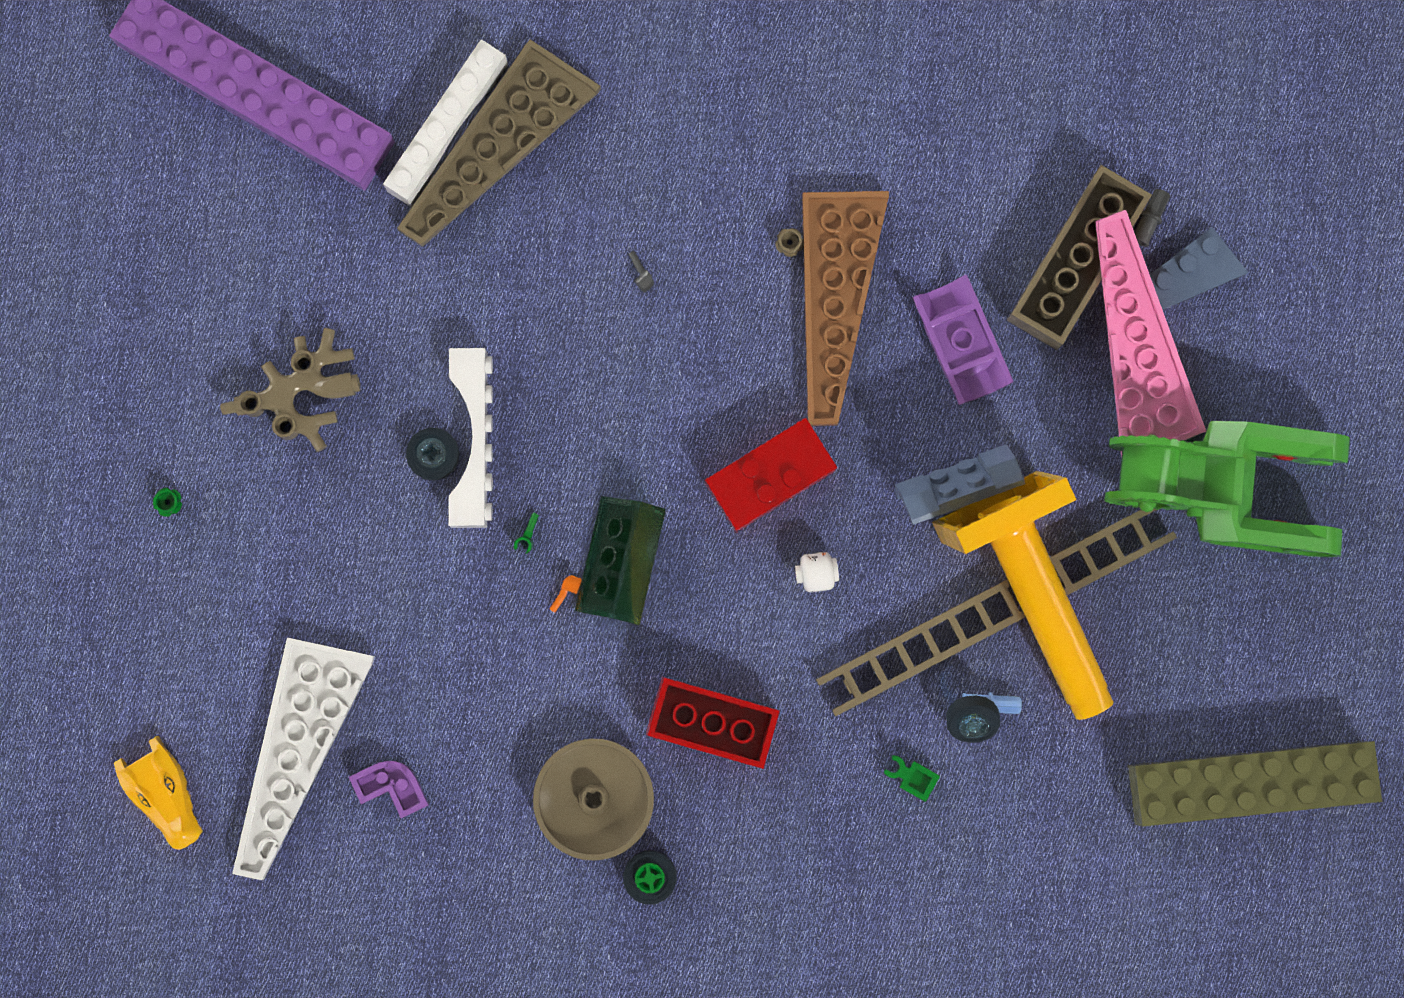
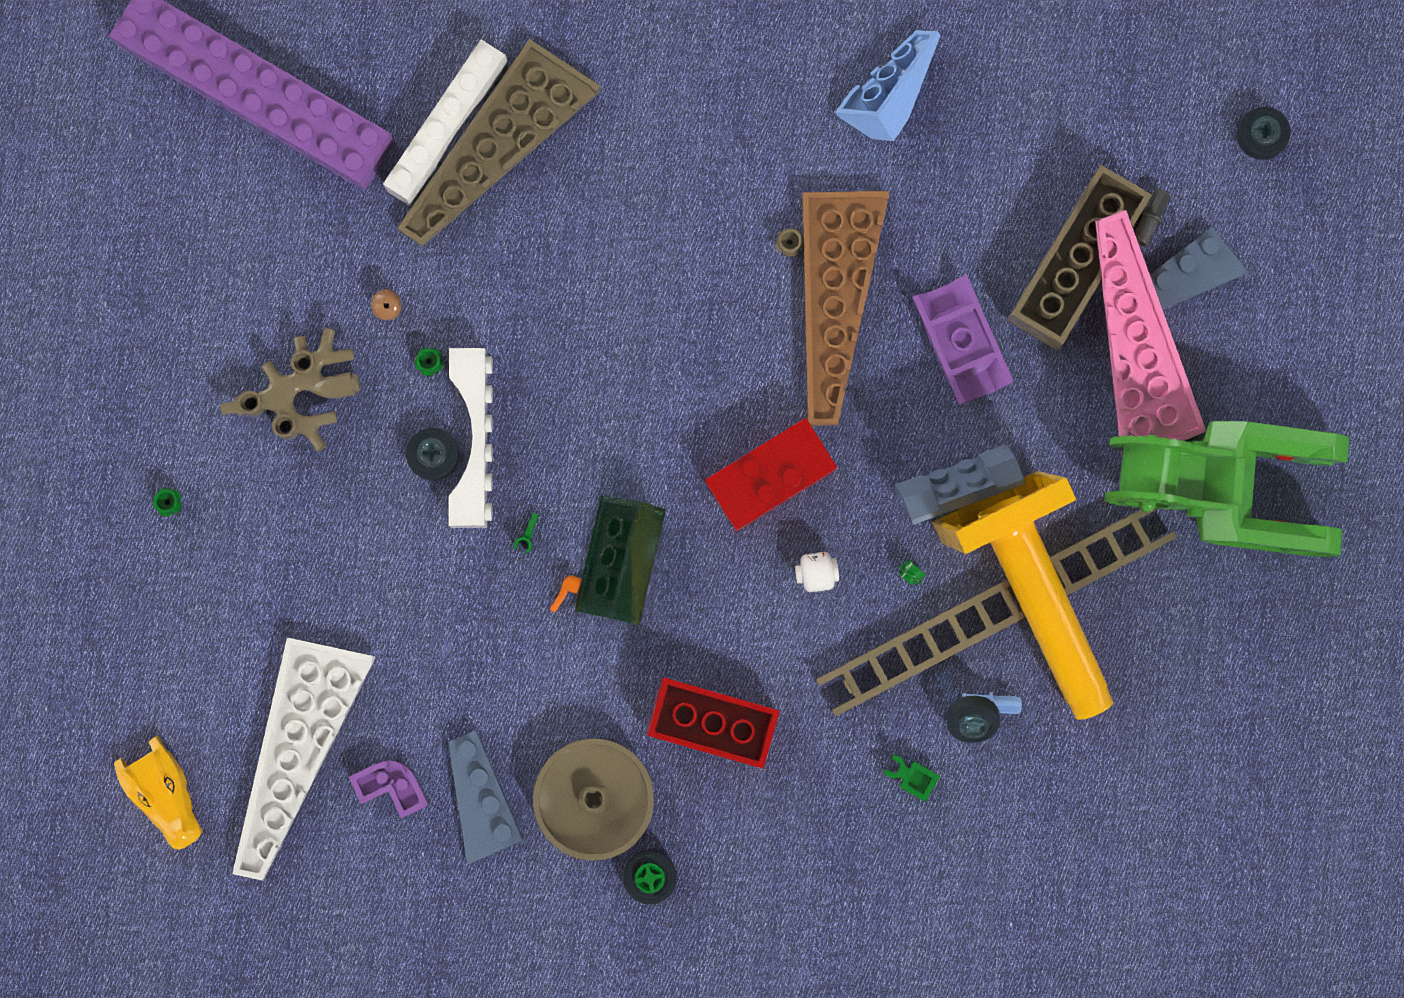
(386, 296): none -> medium nougat piece
(421, 361): none -> green plate
(482, 805): none -> sand blue wing
(644, 280): dark grey hand -> none
(889, 96): none -> light blue wedge
(911, 573): none -> green plate
(1254, 783): olive brick -> none
(1257, 142): none -> black wheel

